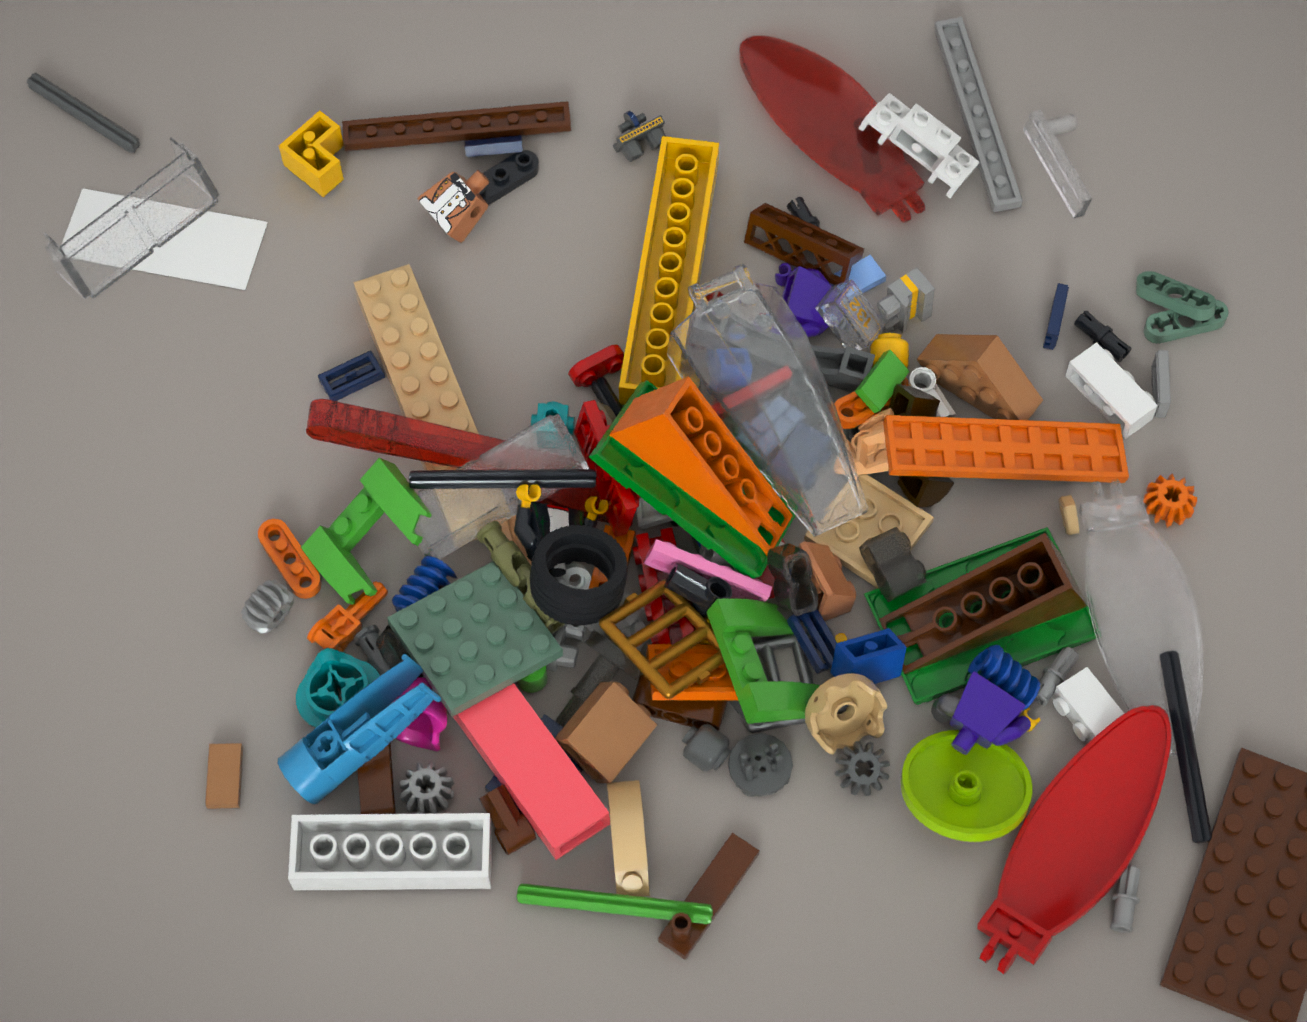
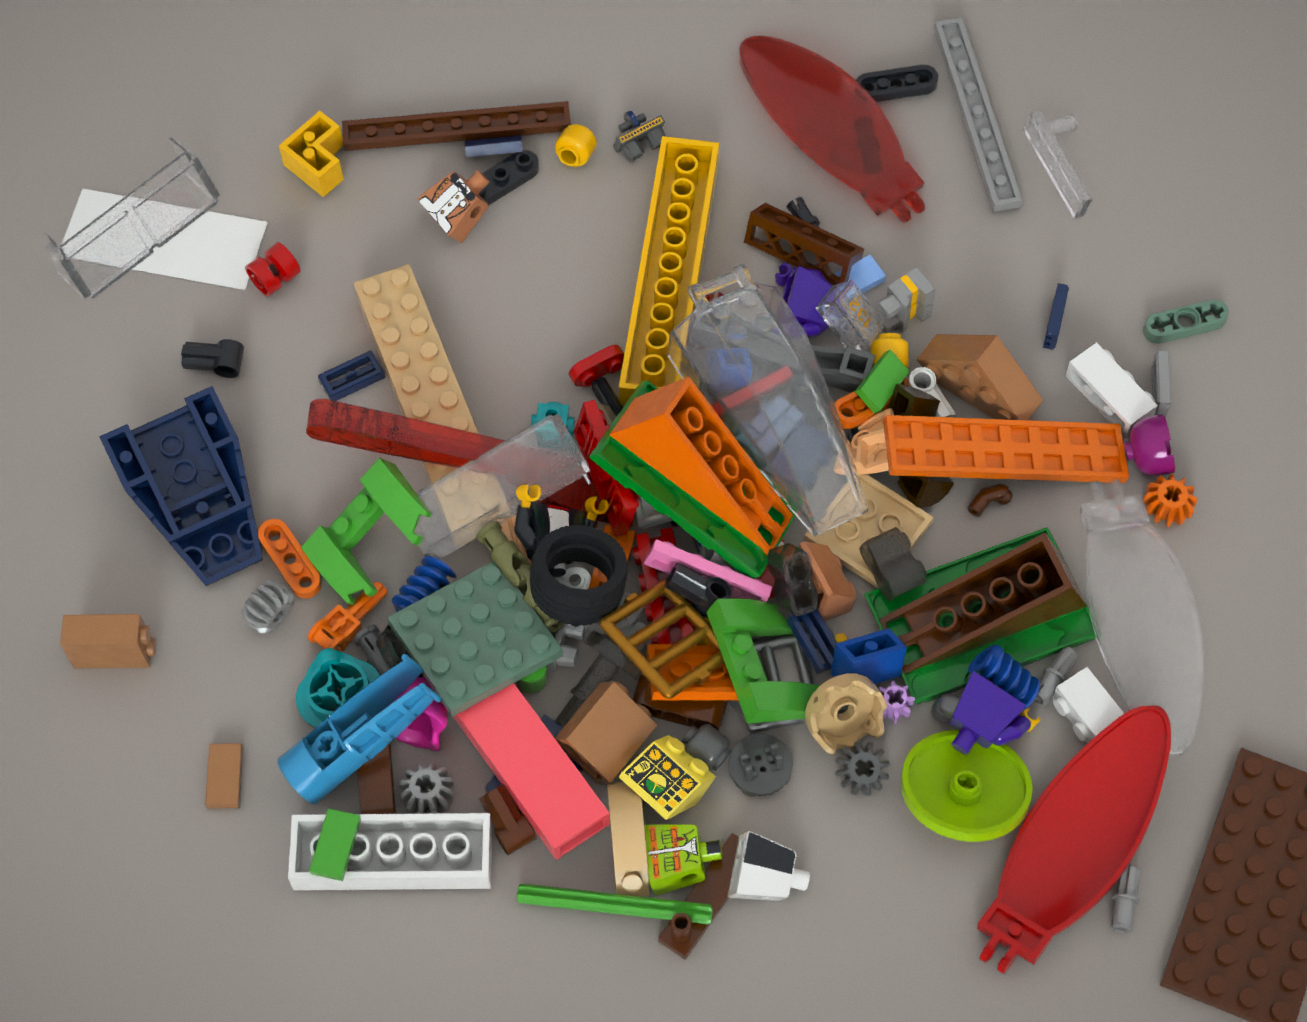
(83, 112): dark grey axle -> none
(107, 641): none -> medium nougat brick
(191, 485): none -> dark blue wedge
(220, 358): none -> black piece
(280, 262): none -> red wheel
(335, 844): none -> bright green tile
(502, 478): black axle -> none
(575, 145): none -> yellow head
(668, 777): none -> slope
(677, 856): none -> lime torso
(764, 870): none -> white torso
(896, 710): none -> lavender gear
(906, 78): none -> black plate
(923, 139): white bracket -> none
(989, 494): none -> reddish brown arm
(1069, 514): tan tile -> none
(1102, 335): black pin -> none
(1150, 446): none -> magenta cylinder
(1185, 747): black axle -> none
(1193, 303): sand green beam -> none

